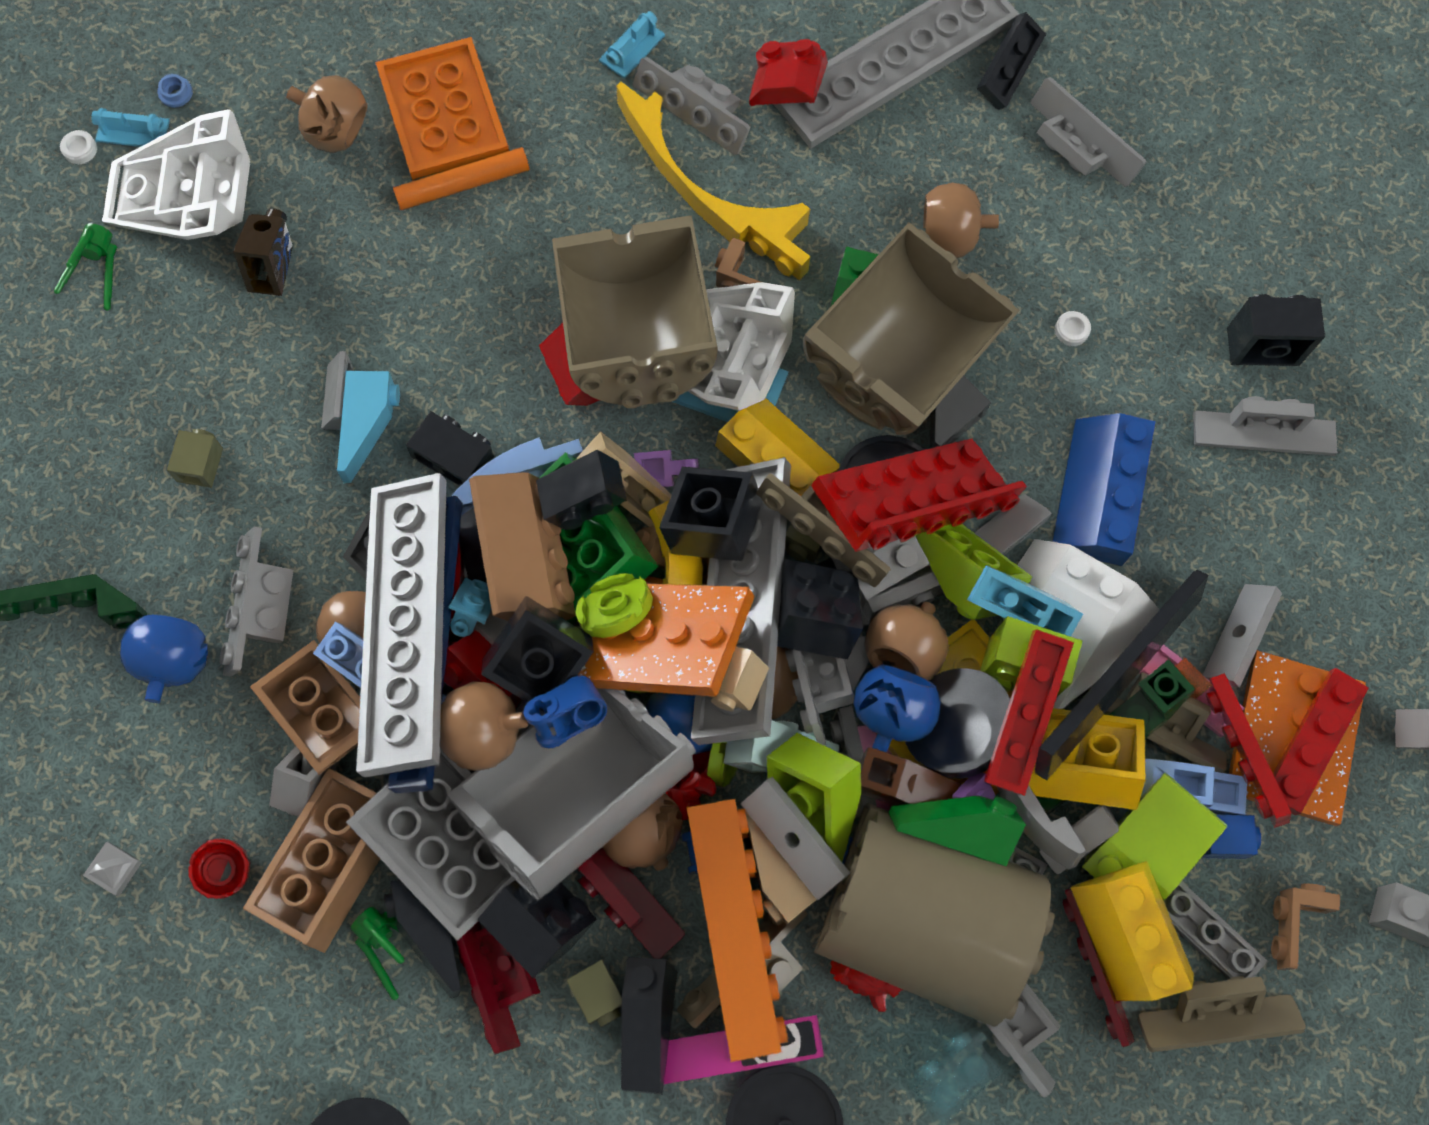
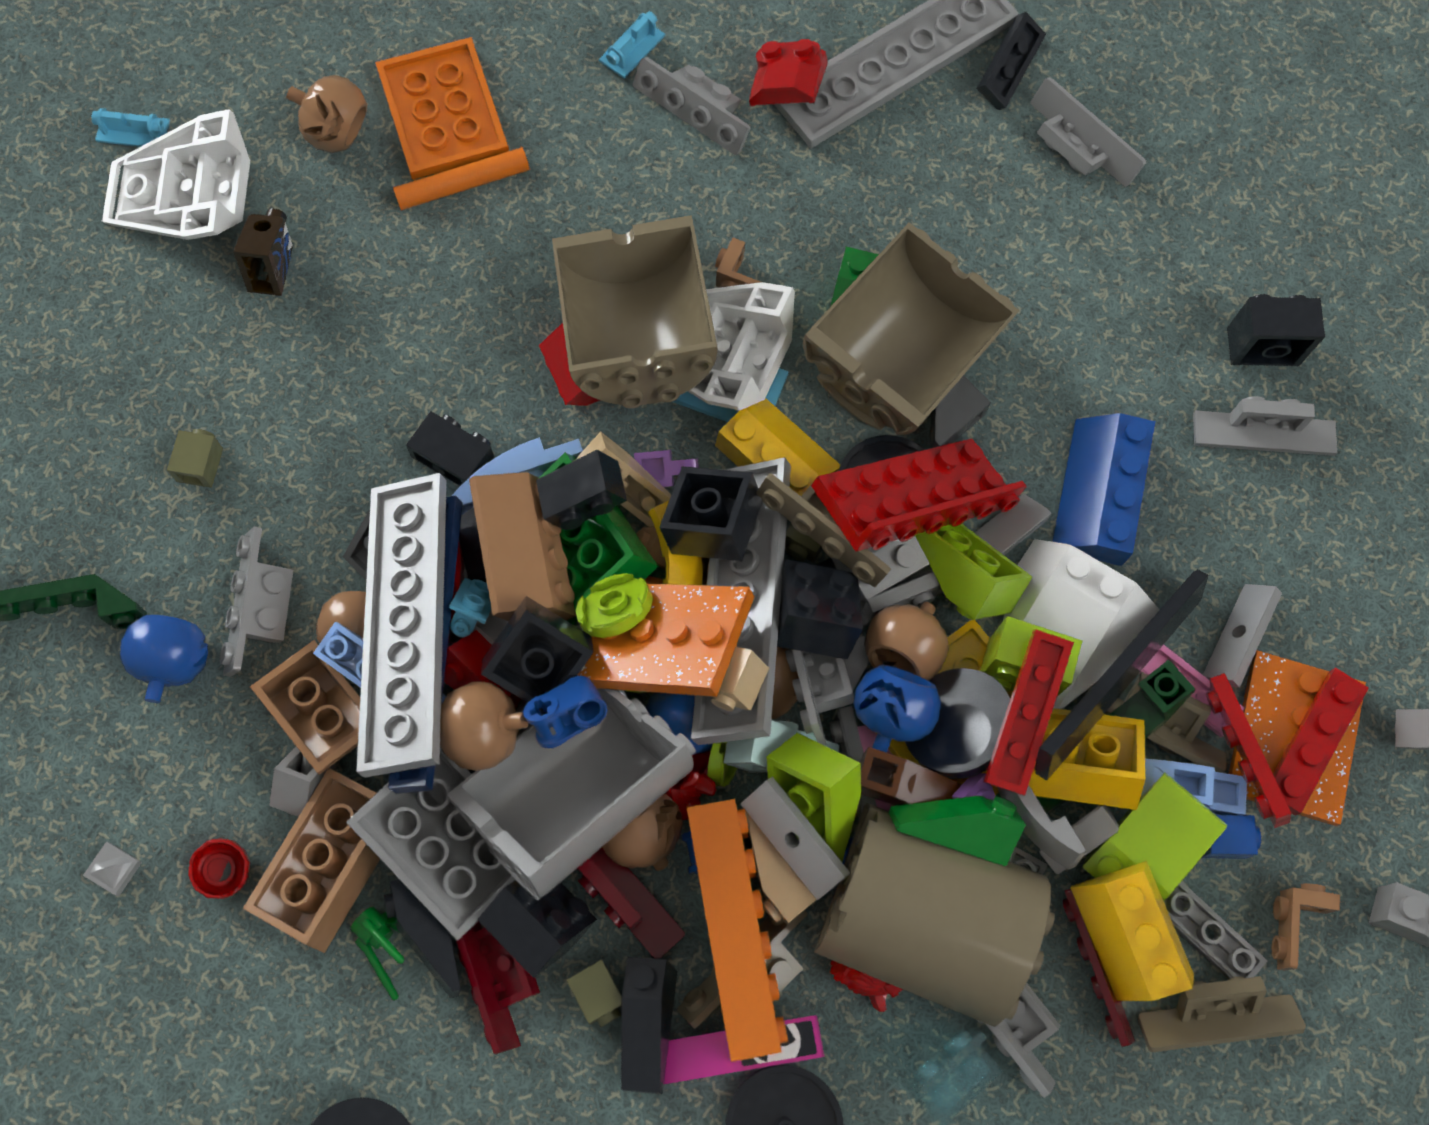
(78, 147): white tile -> none
(93, 244): green plant -> none
(174, 82): medium blue plate -> none
(335, 391): light grey slope -> none
(365, 414): medium azure slope -> none
(766, 229): yellow slope -> none
(955, 218): medium nougat piece -> none
(1023, 601): medium azure slope -> none
(1072, 328): white tile -> none
(1197, 680): clear orange tile -> none

